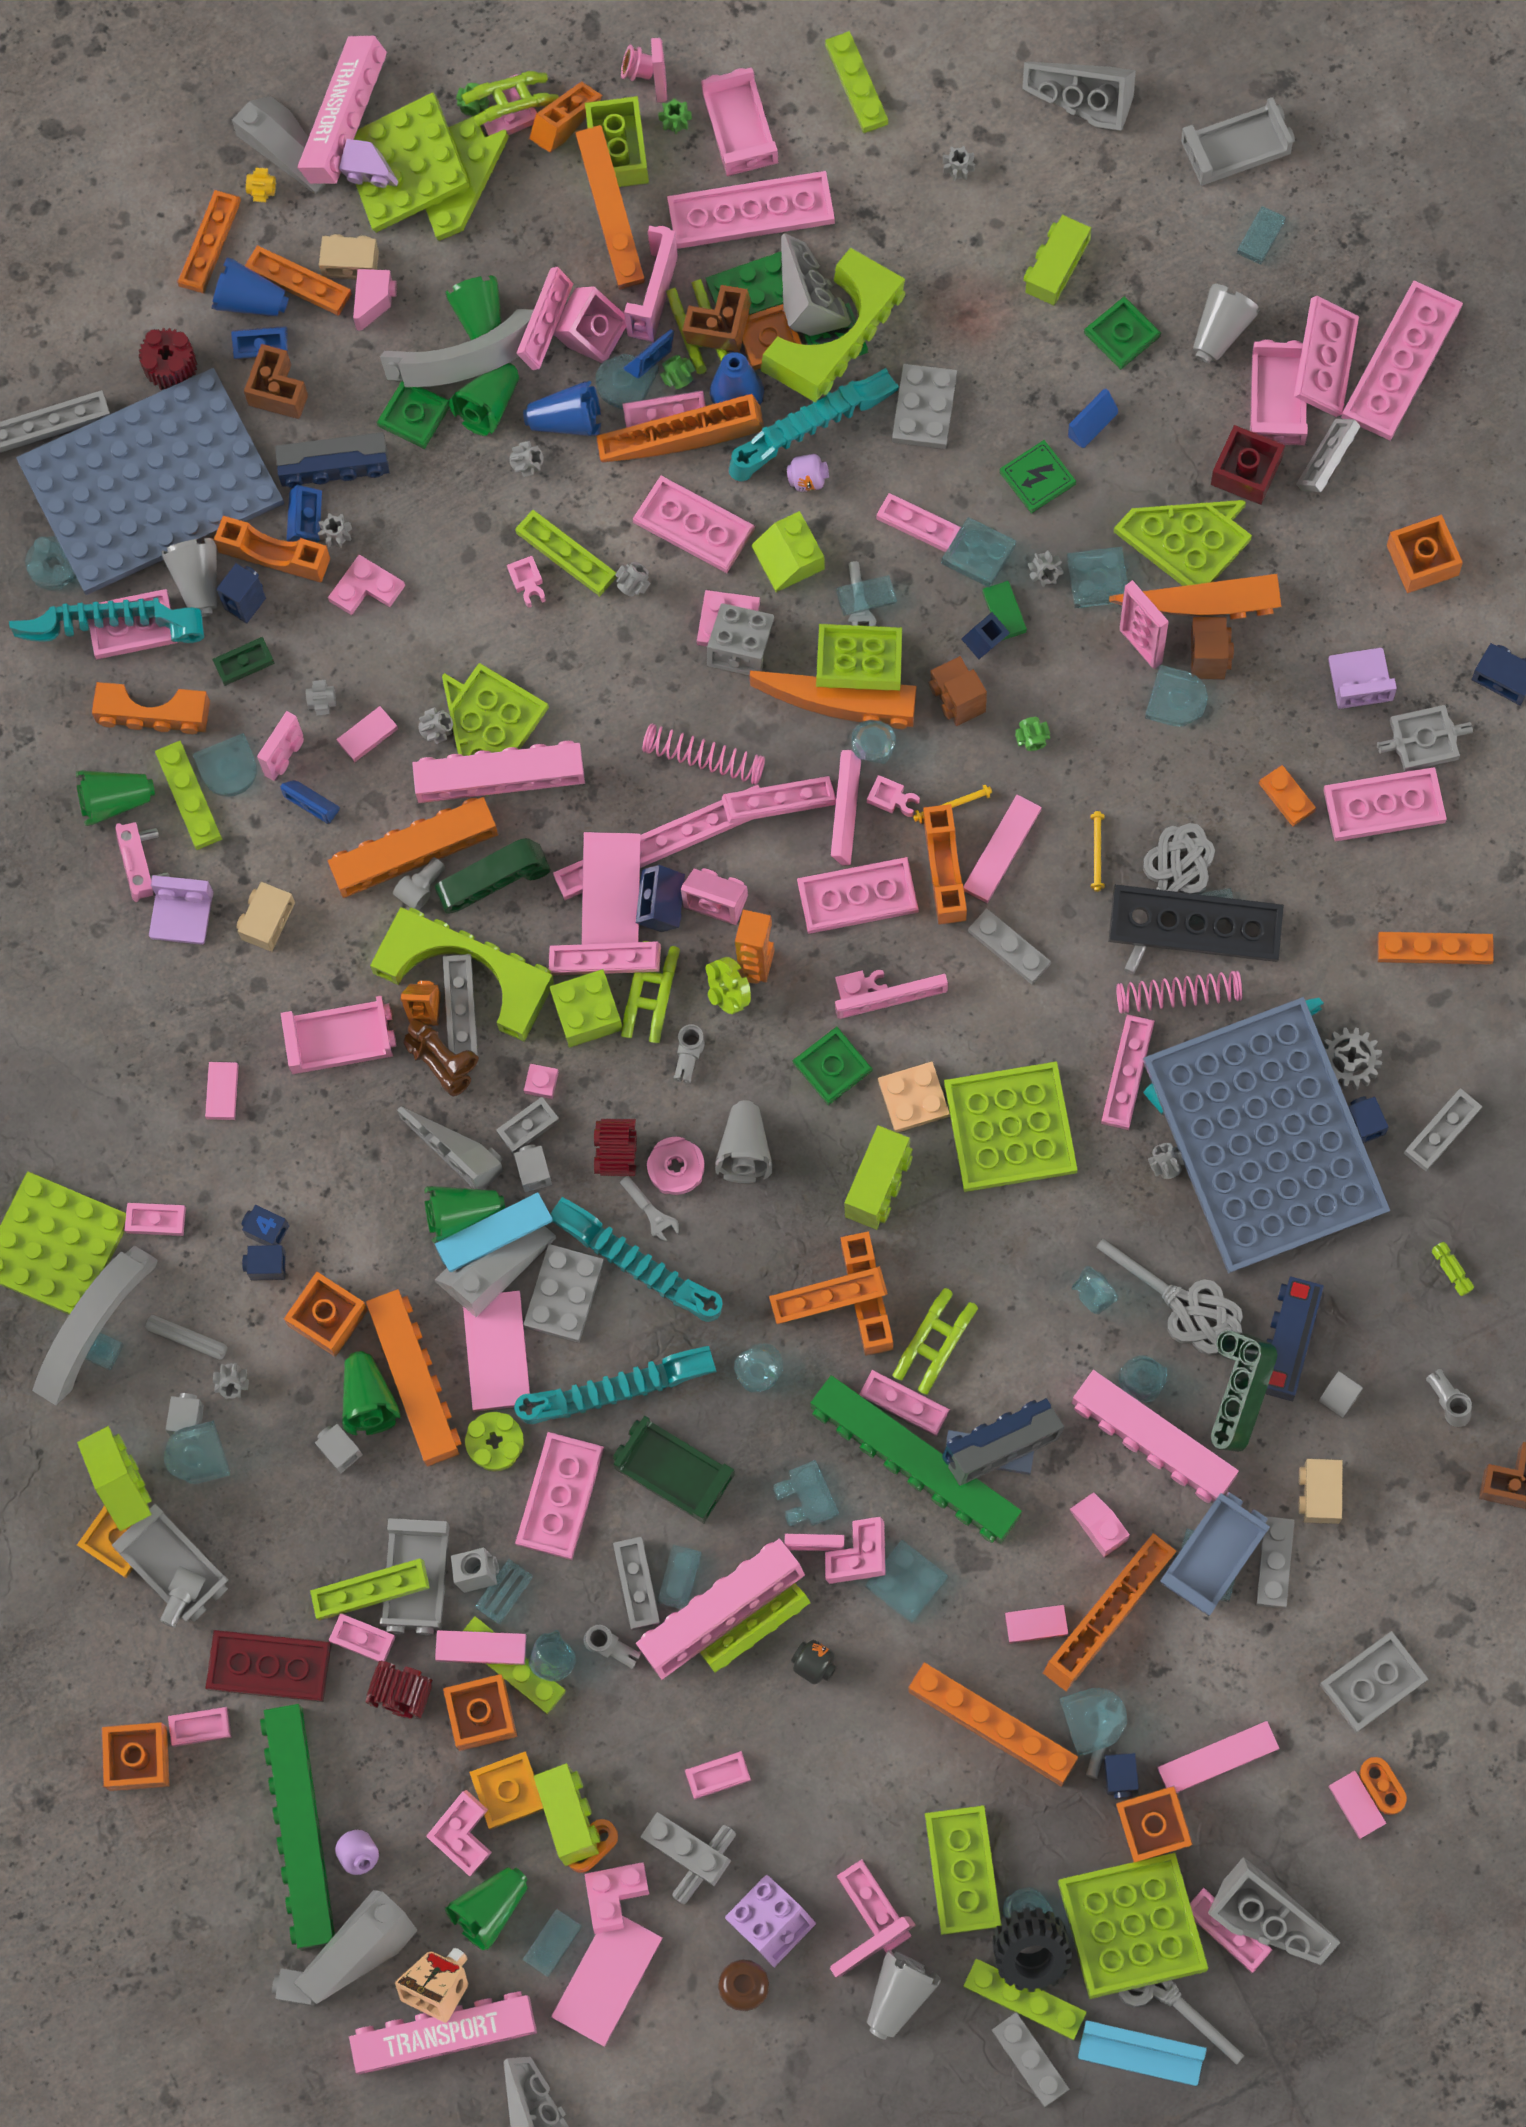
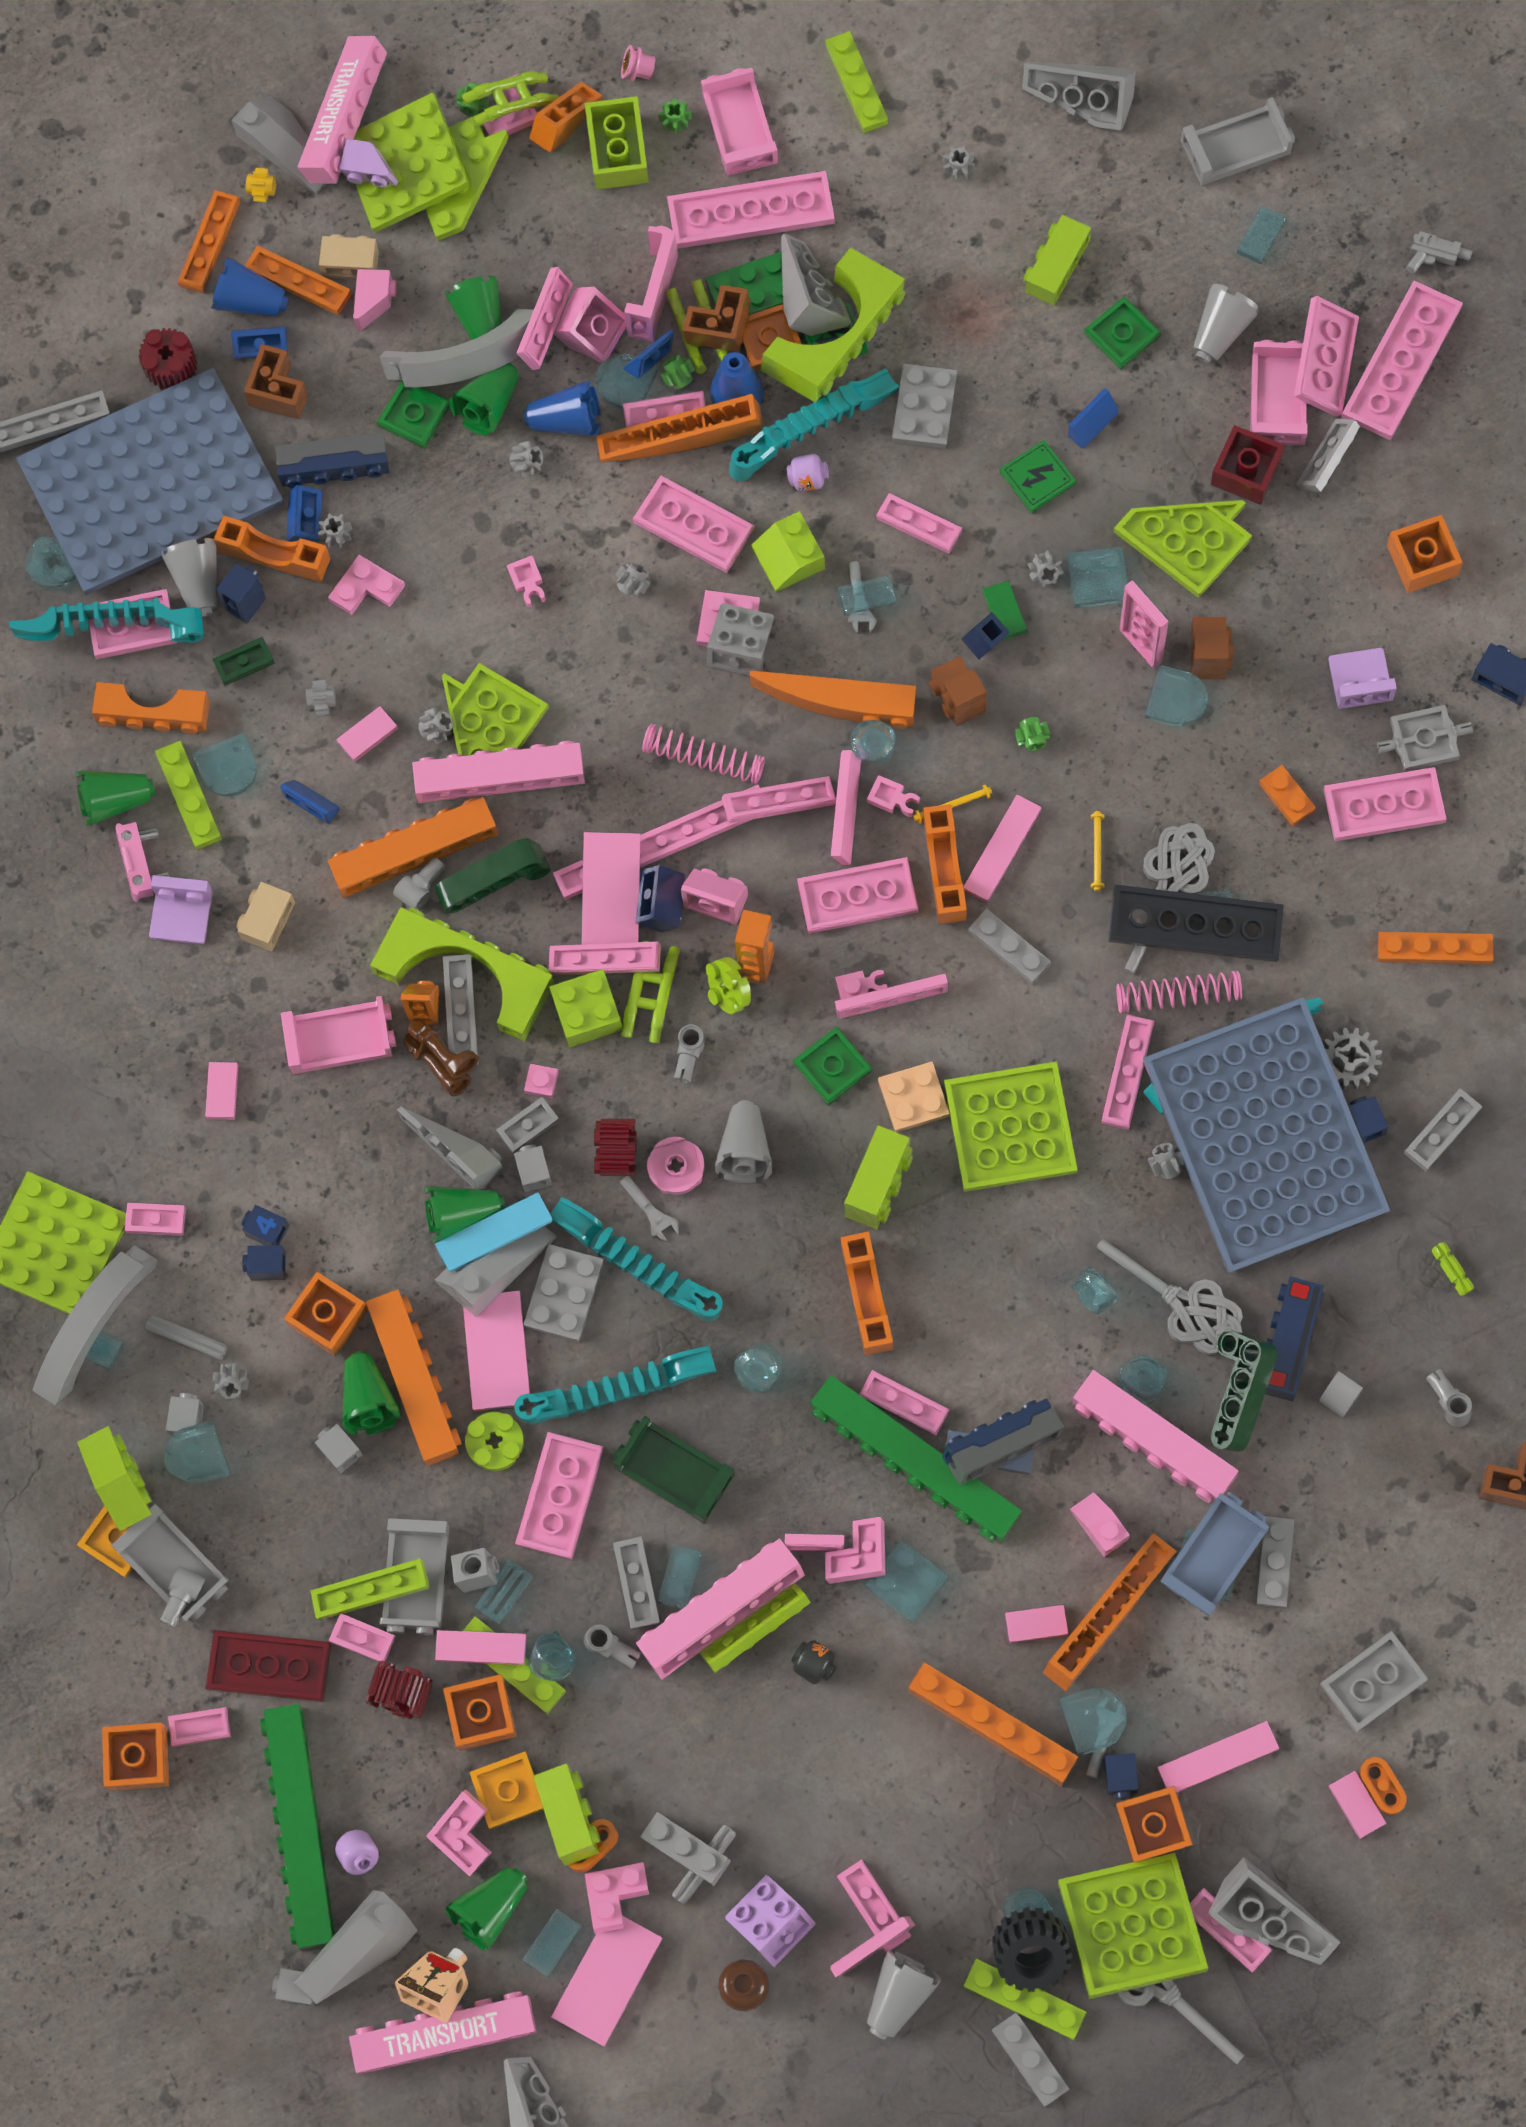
(279, 747): bright pink plate -> none
(566, 553): lime plate -> none
(610, 207): orange slope -> none
(659, 70): bright pink tile -> none
(717, 1775): bright pink tile -> none
(812, 1492): clear light blue plate -> none
(828, 1295): orange plate -> none
(859, 657): lime plate -> none
(917, 1343): lime piece -> none
(962, 1870): lime plate -> none
(978, 552): clear light blue plate -> none
(1141, 2053): medium azure panel -> none
(1217, 598): orange slope -> none
(1321, 1491): tan brick -> none
(1429, 249): none -> light grey piece

